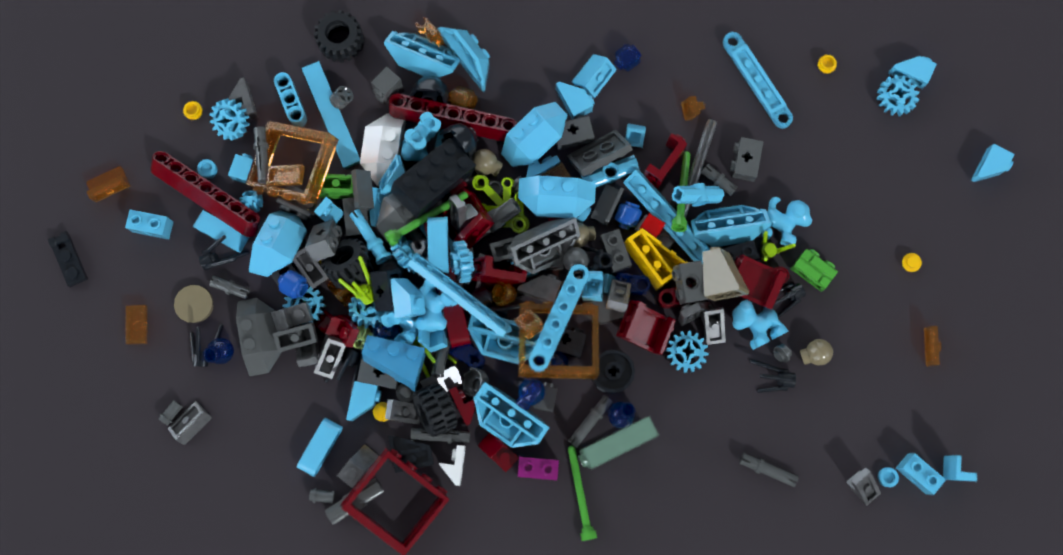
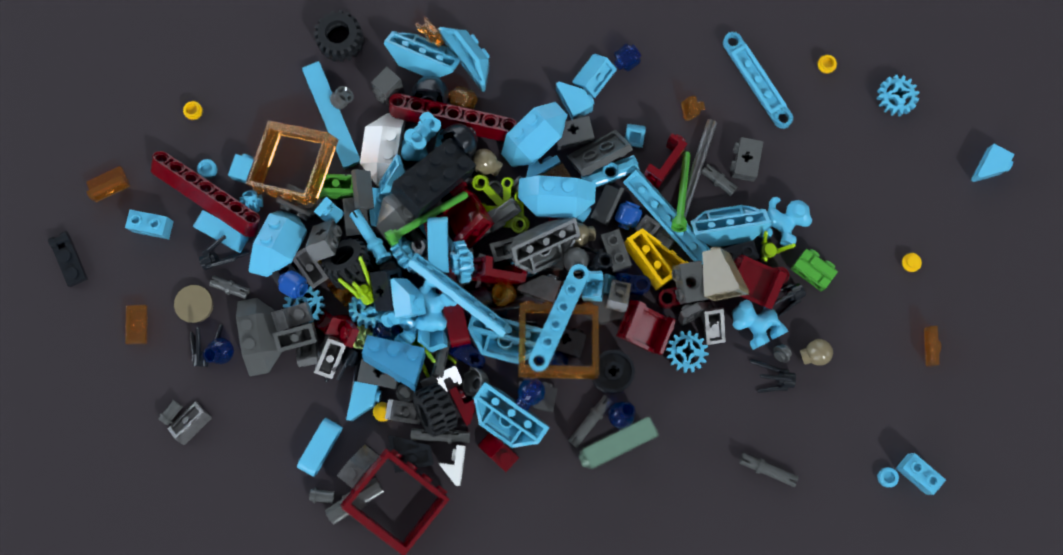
(229, 119): medium azure gear -> none
(243, 95): flat silver slope -> none
(261, 147): dark grey pin -> none
(285, 93): medium azure beam -> none
(285, 175): clear orange plate -> none
(460, 213): flat silver slope -> none
(529, 323): clear orange slope -> none
(538, 468): magenta brick -> none
(587, 531): bright green piece -> none
(653, 225): red tile -> none
(697, 194): medium azure piece -> none
(864, 486): flat silver slope -> none
(918, 69): medium azure slope -> none
(952, 469): medium azure panel -> none

